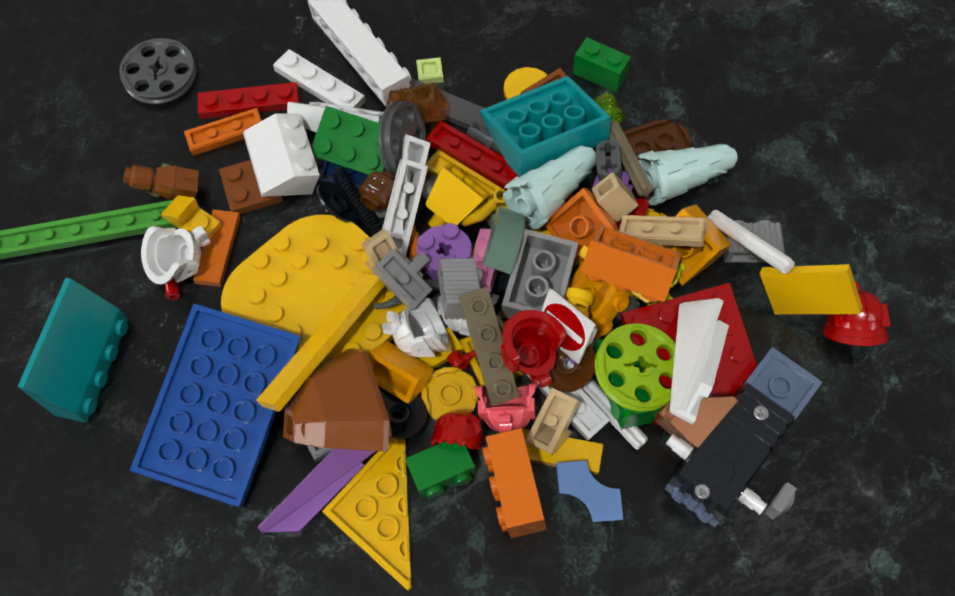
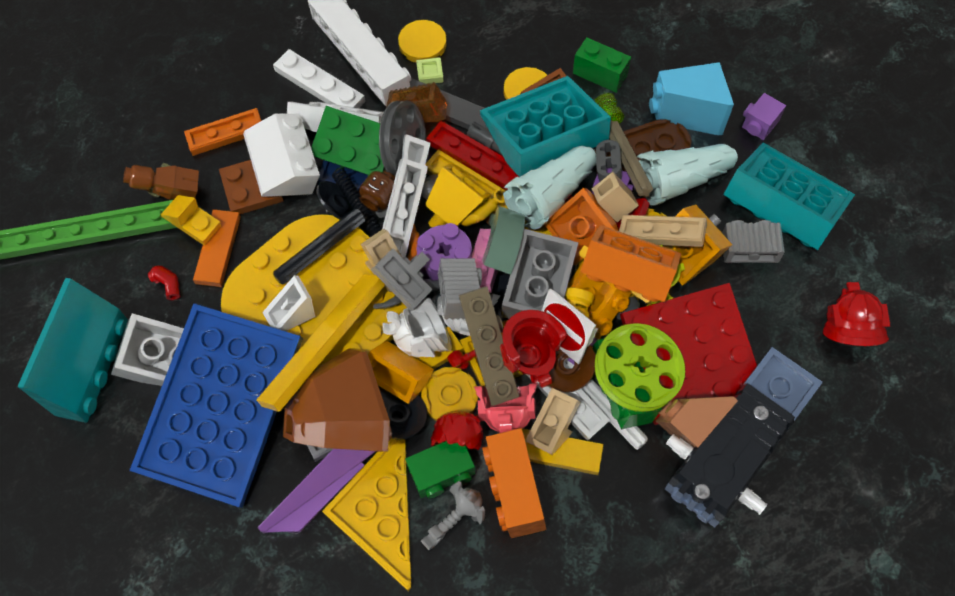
(146, 350): none -> white slope
(150, 65): dark grey wedge -> none
(172, 253): white helmet -> none
(239, 100): red plate -> none
(290, 306): none -> white slope
(319, 246): none -> black axle
(422, 40): none -> yellow tile
(467, 503): none -> light grey piece
(601, 501): medium blue tile -> none
(693, 98): none -> medium azure slope
(696, 356): white wedge -> none
(752, 242): white axle -> none
(763, 116): none -> medium lavender brick
(781, 501): light grey tile -> none
(789, 194): none -> teal slope
(812, 290): yellow tile -> none

